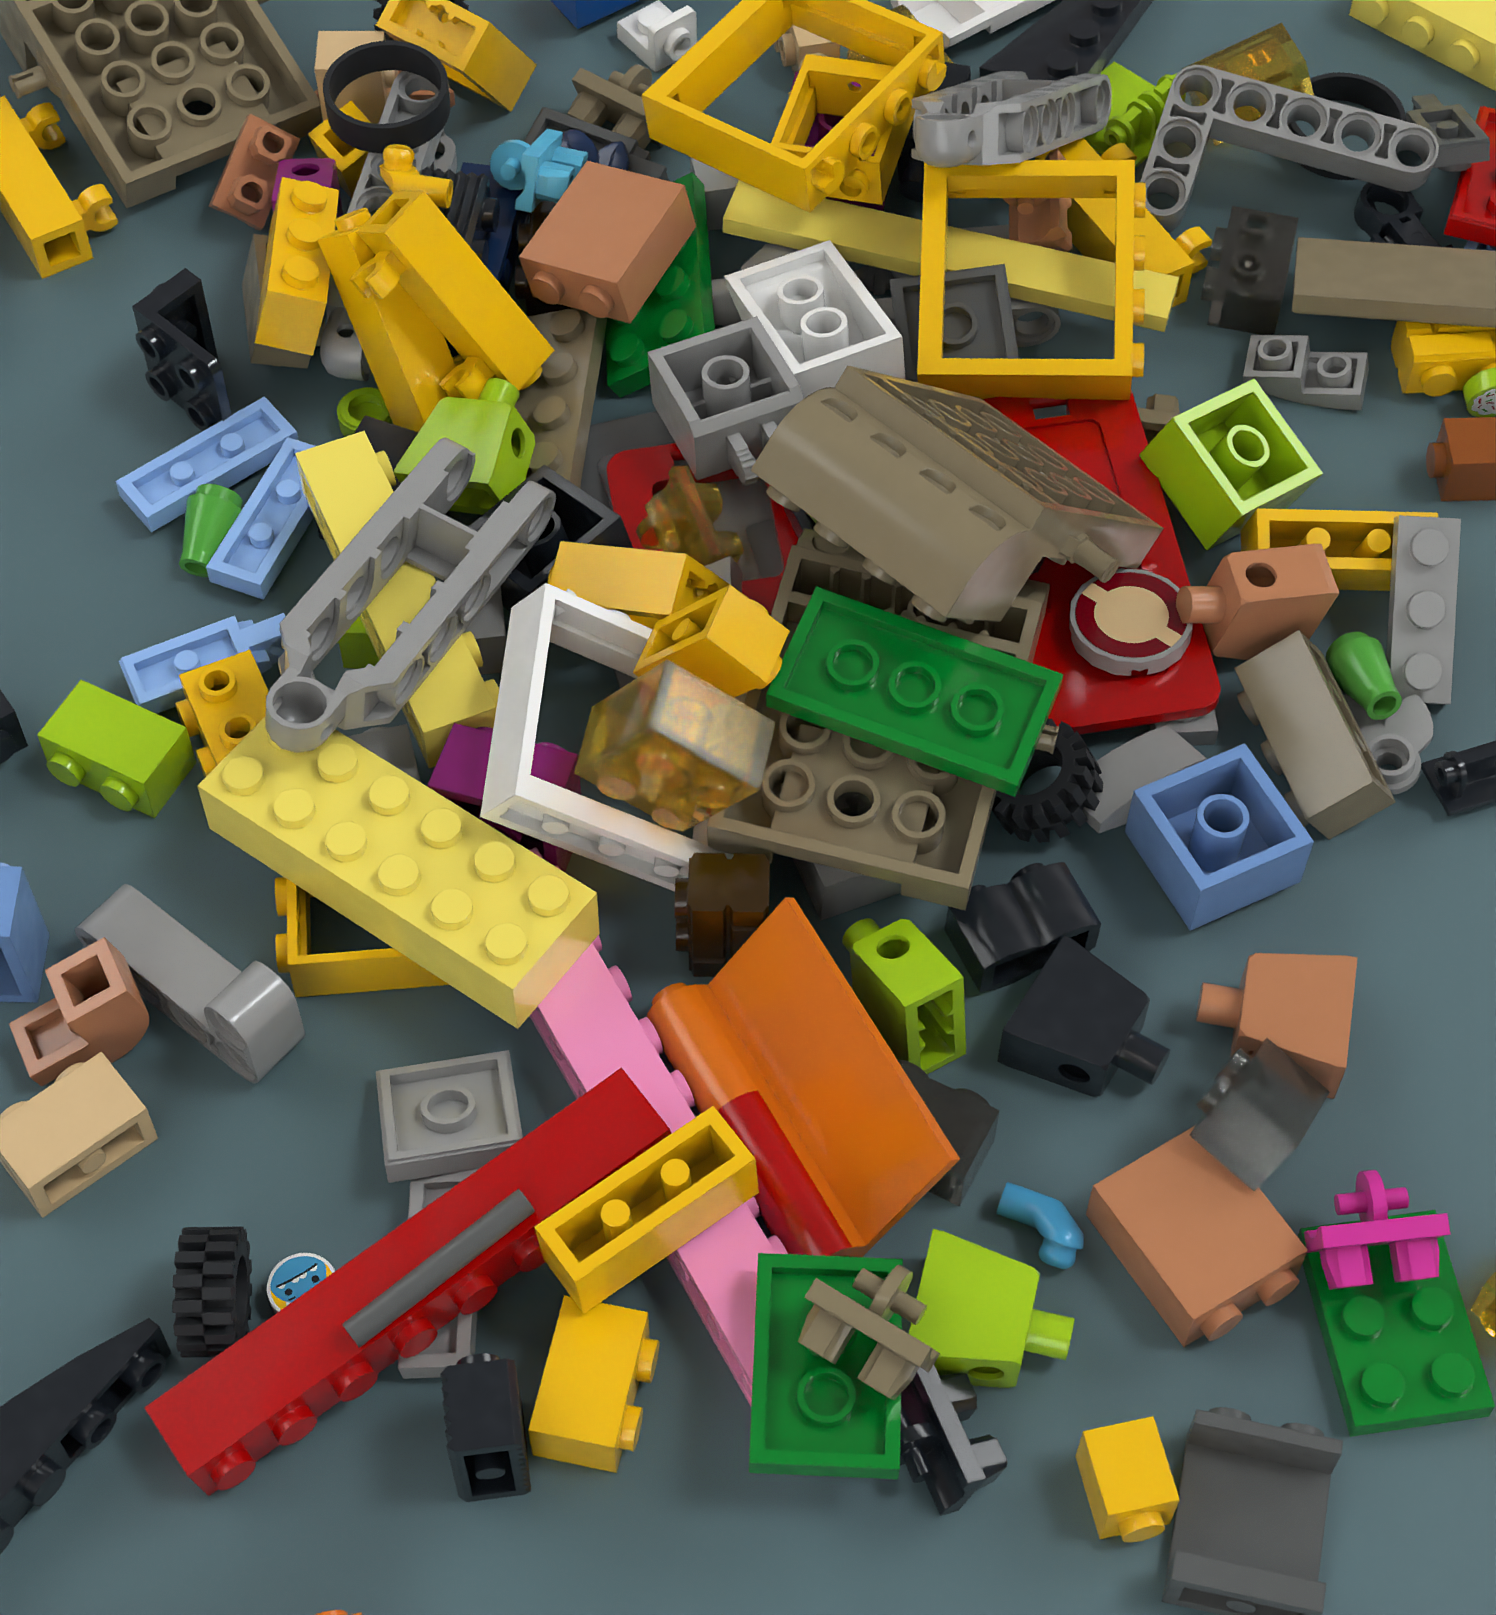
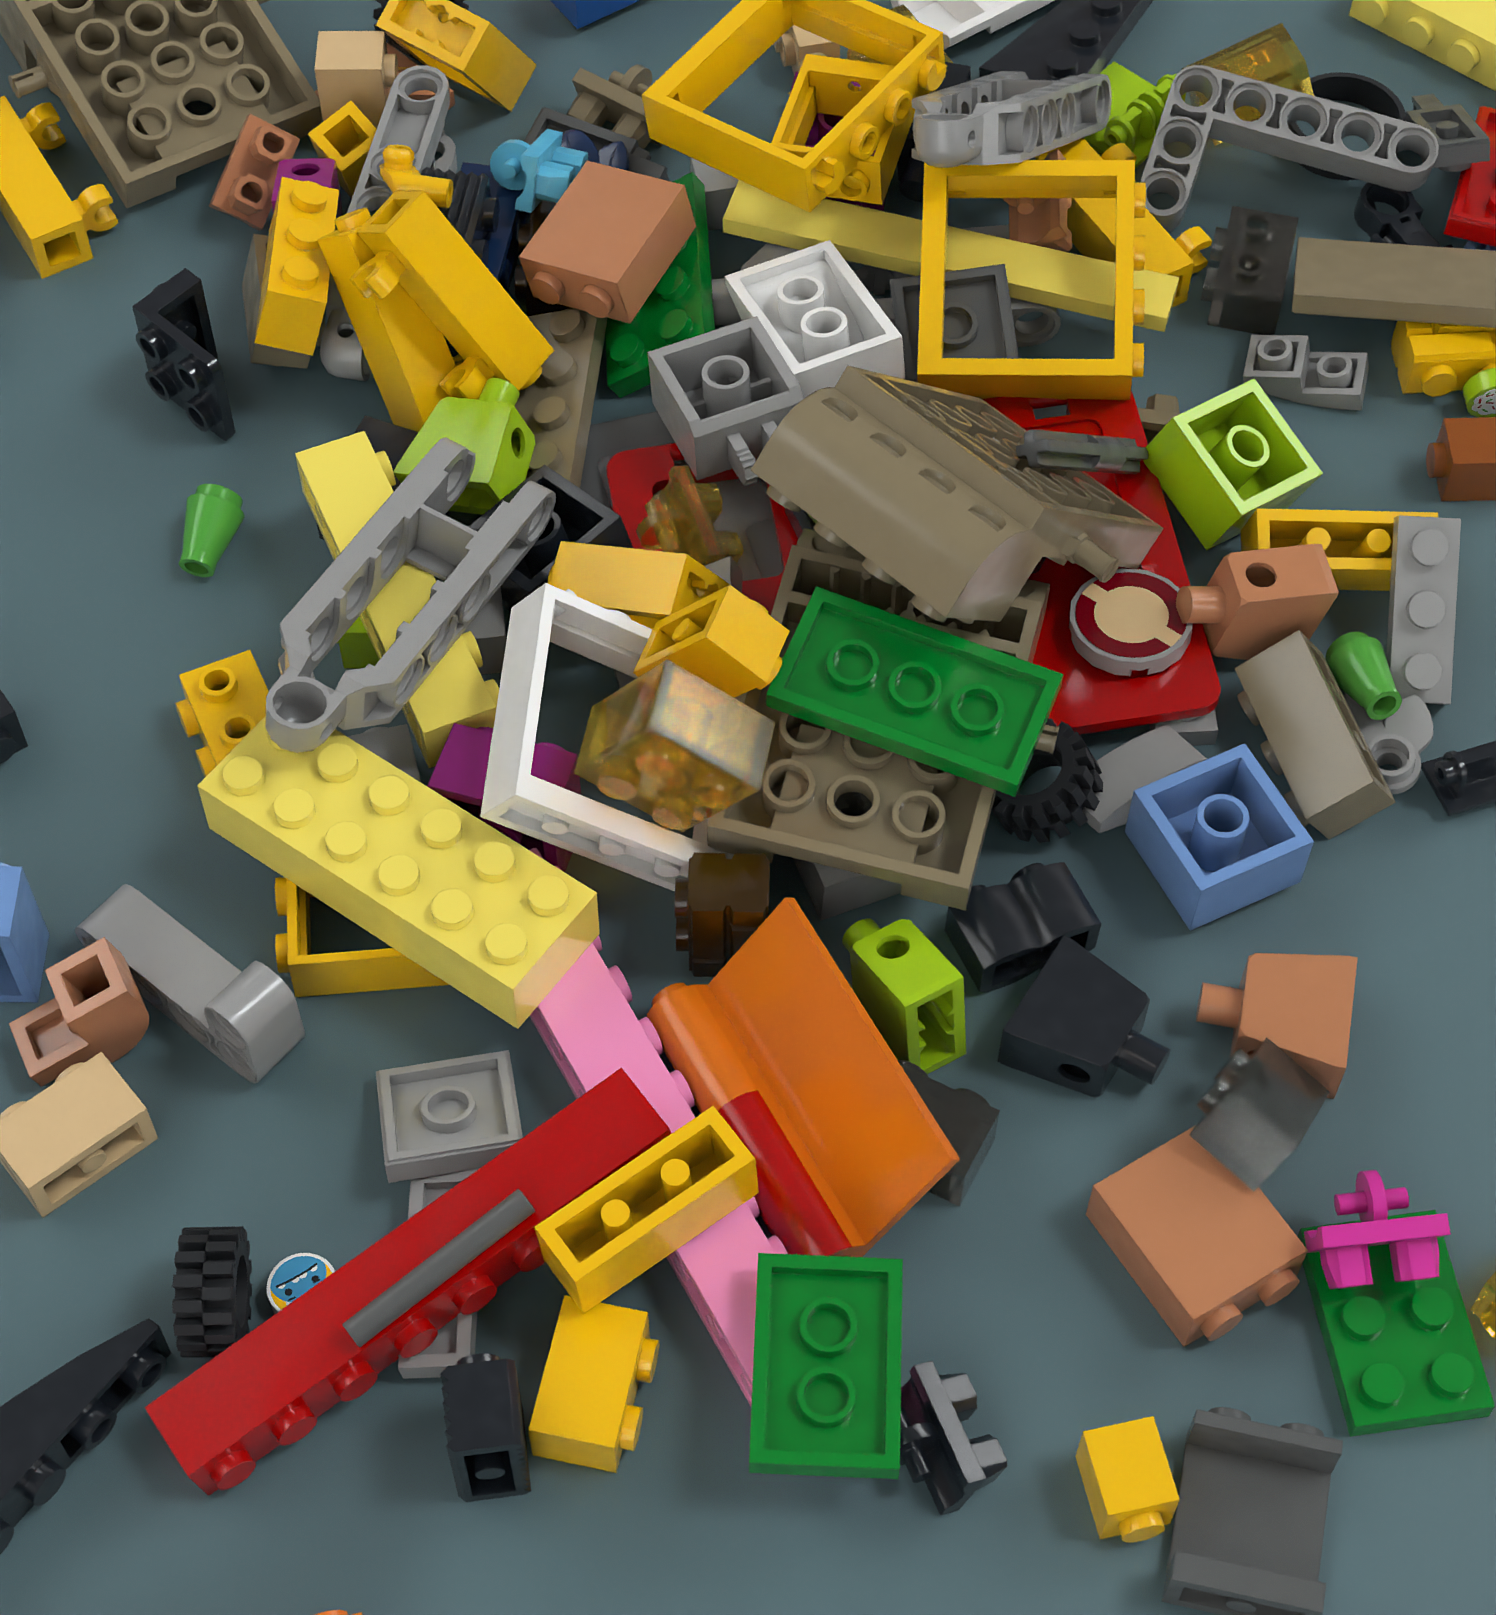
(116, 749): lime brick -> none
(155, 671): light blue hinge -> none
(214, 456): light blue plate -> none
(265, 528): light blue plate -> none
(356, 405): lime tile -> none
(382, 57): black tyre -> none
(659, 34): white bracket -> none
(837, 1317): dark tan hips -> none
(984, 1313): lime torso -> none
(1050, 1218): dark azure arm -> none
(1081, 452): none -> dark grey axle

